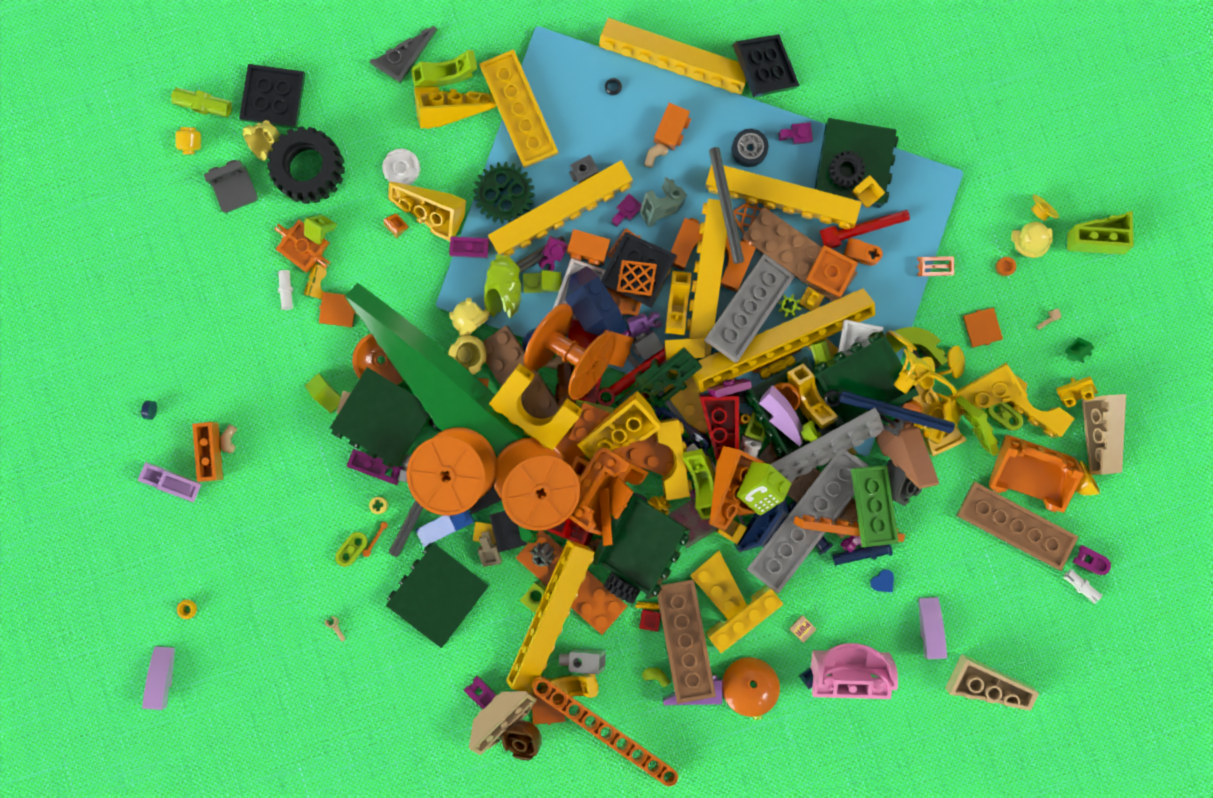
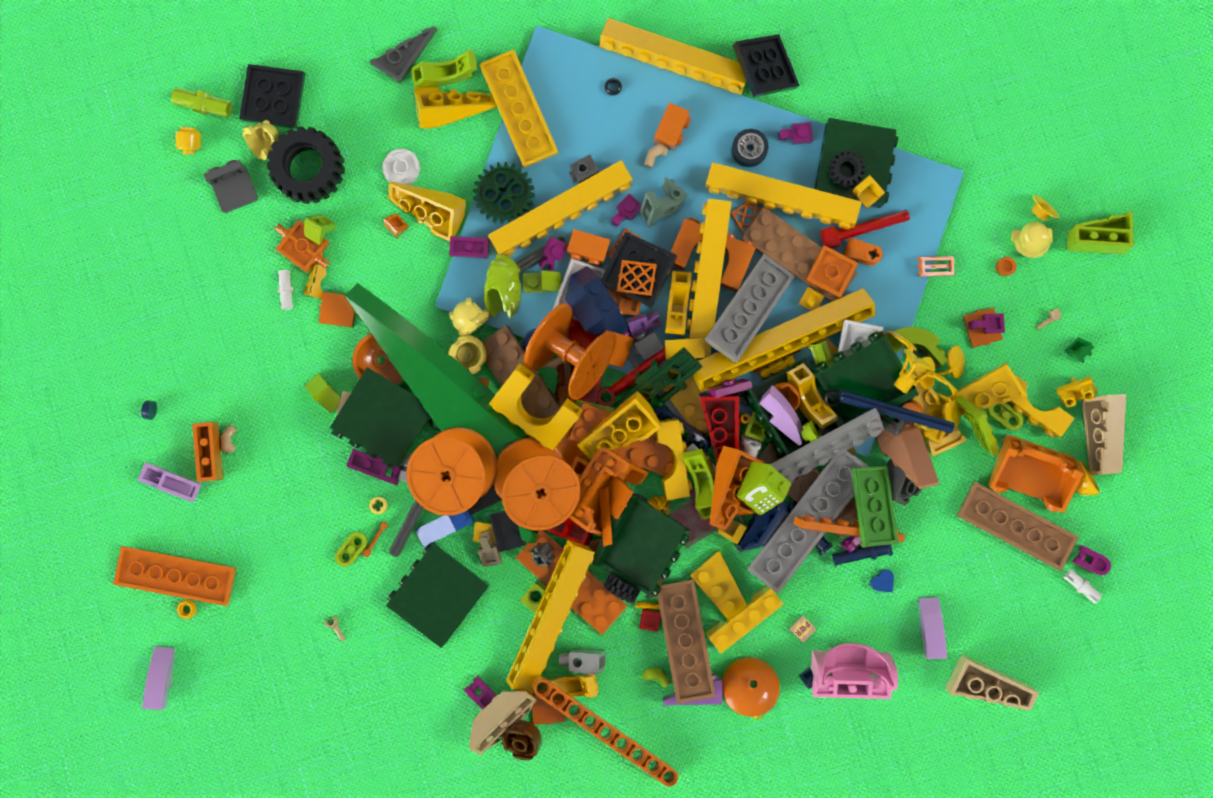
(175, 576): none -> orange plate
(726, 205): dark grey axle -> none
(791, 300): lime gear -> none
(991, 323): none -> magenta plate

